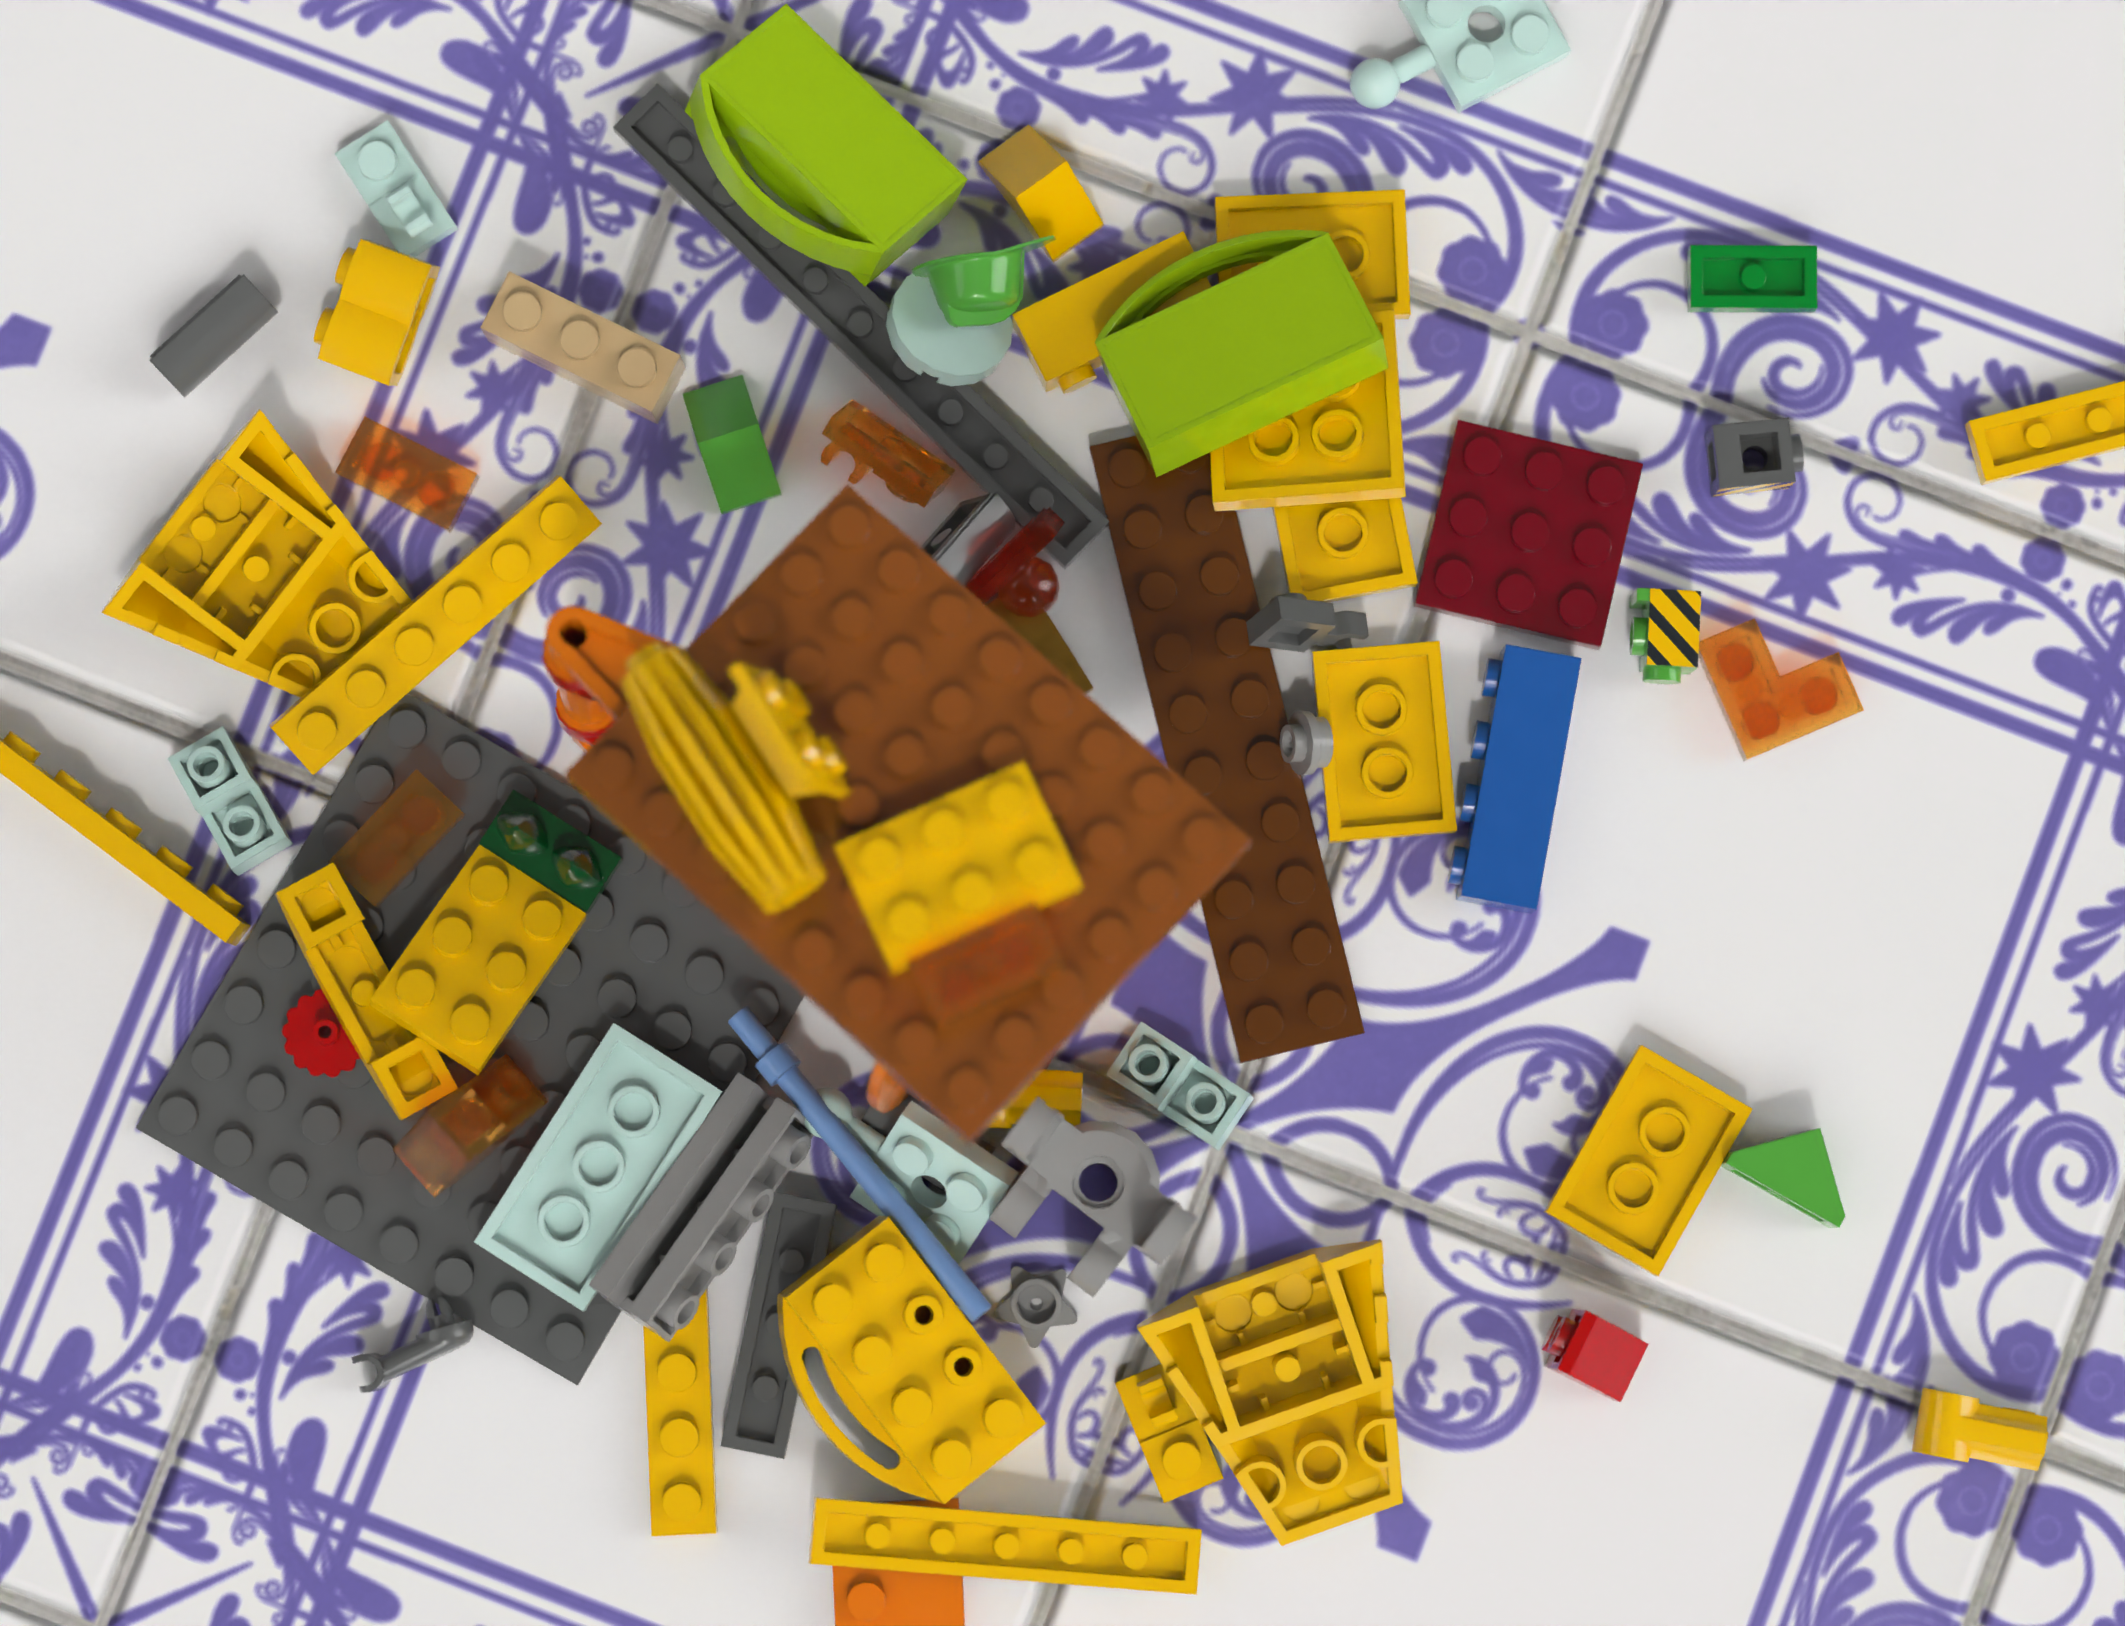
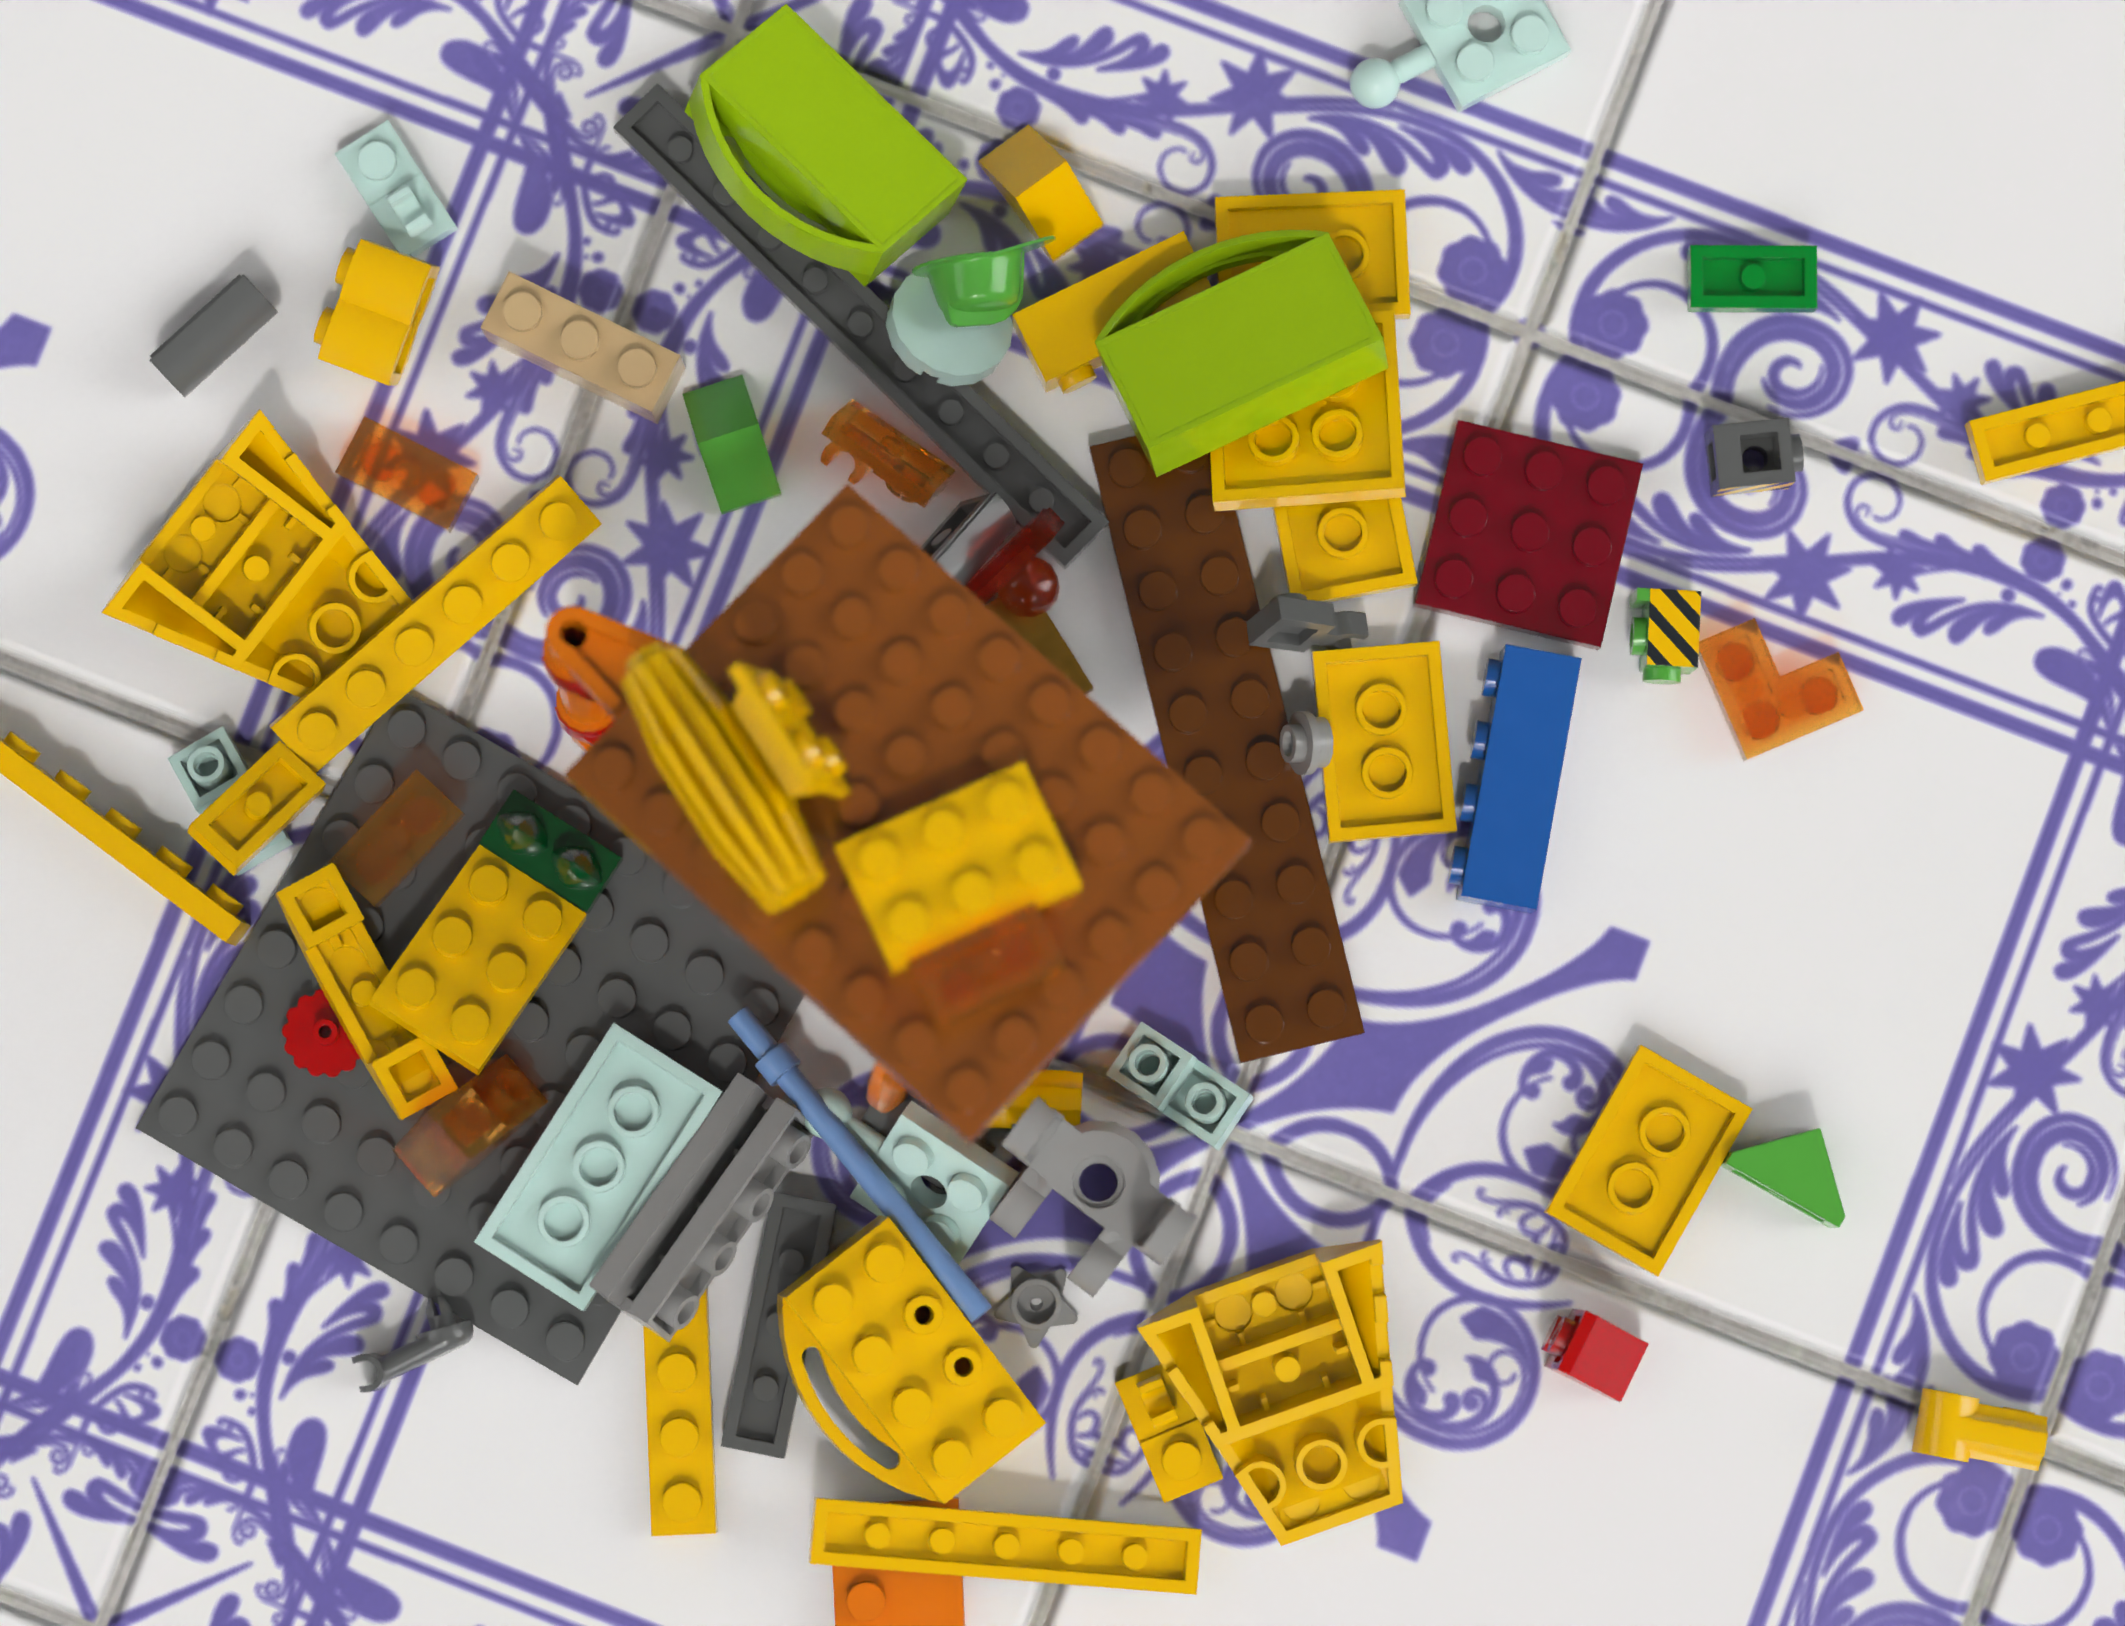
(256, 808): none -> yellow plate

